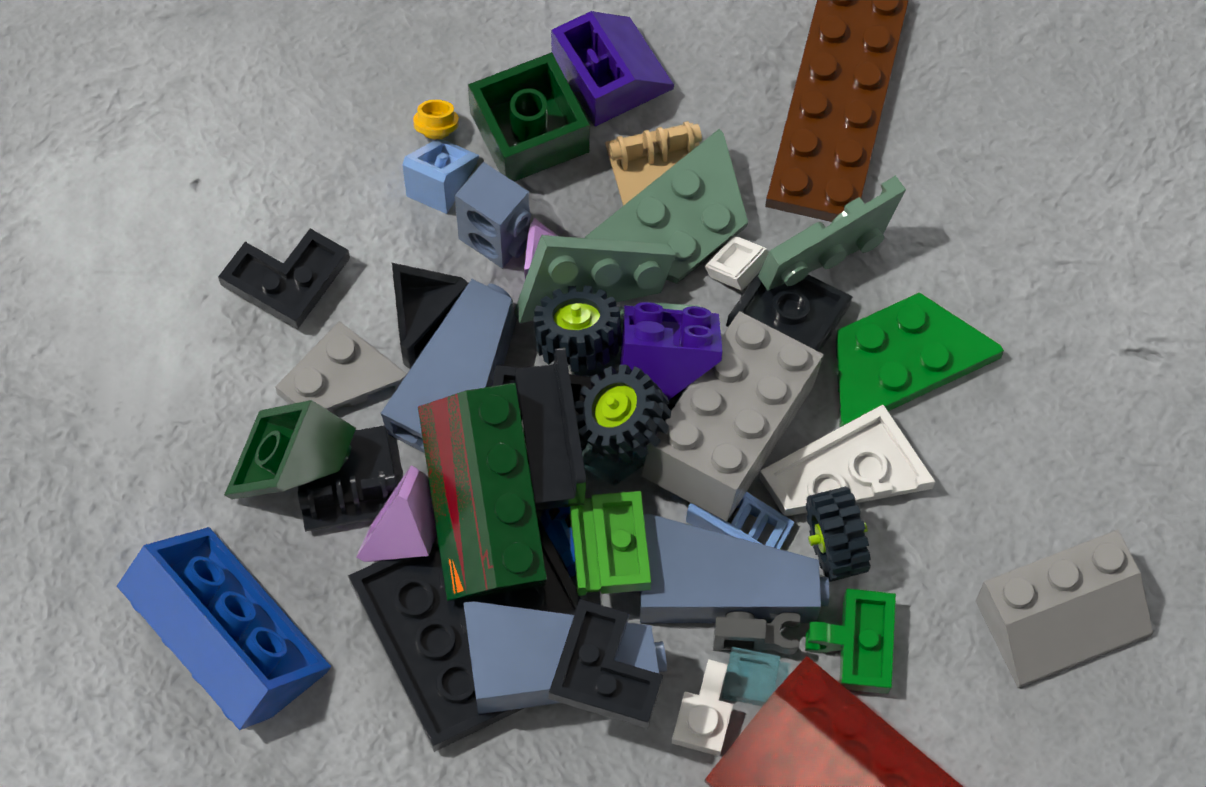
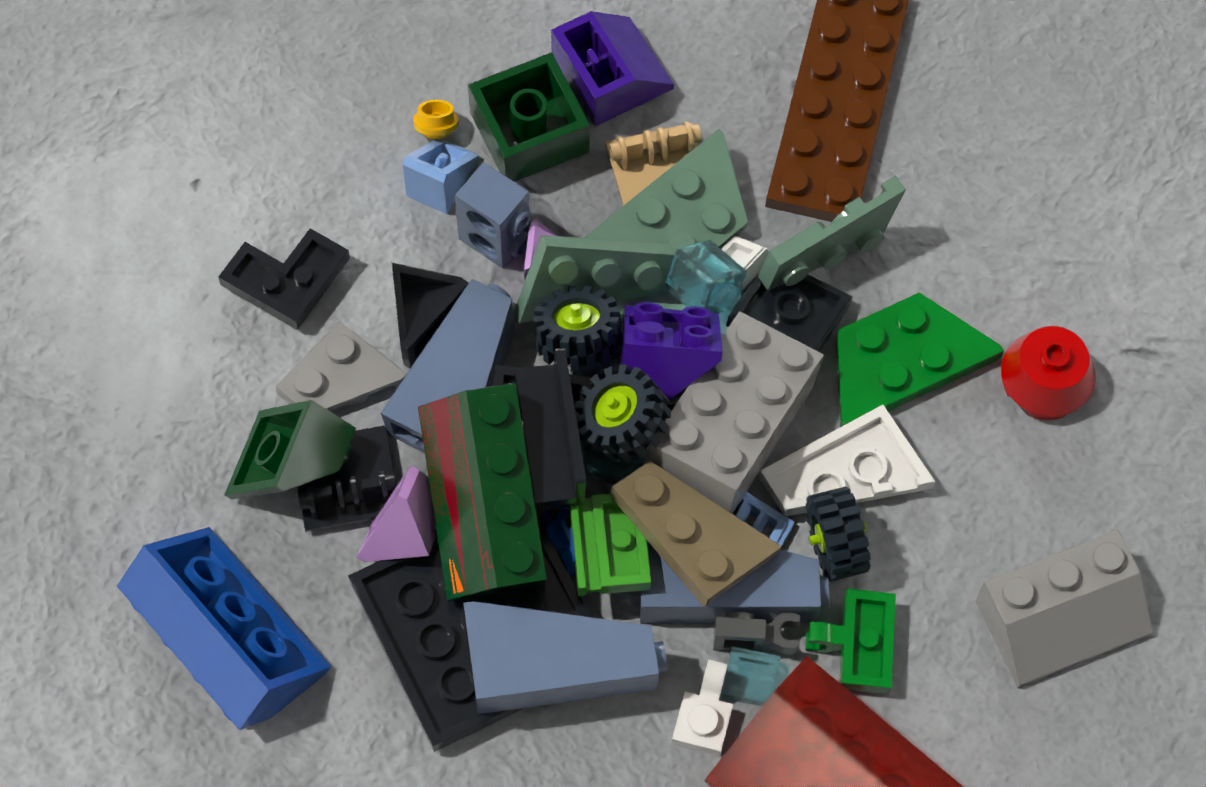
(591, 676): black plate -> none
(692, 533): none -> dark tan wing
(705, 277): none -> clear light blue brick
(1048, 372): none -> red cone

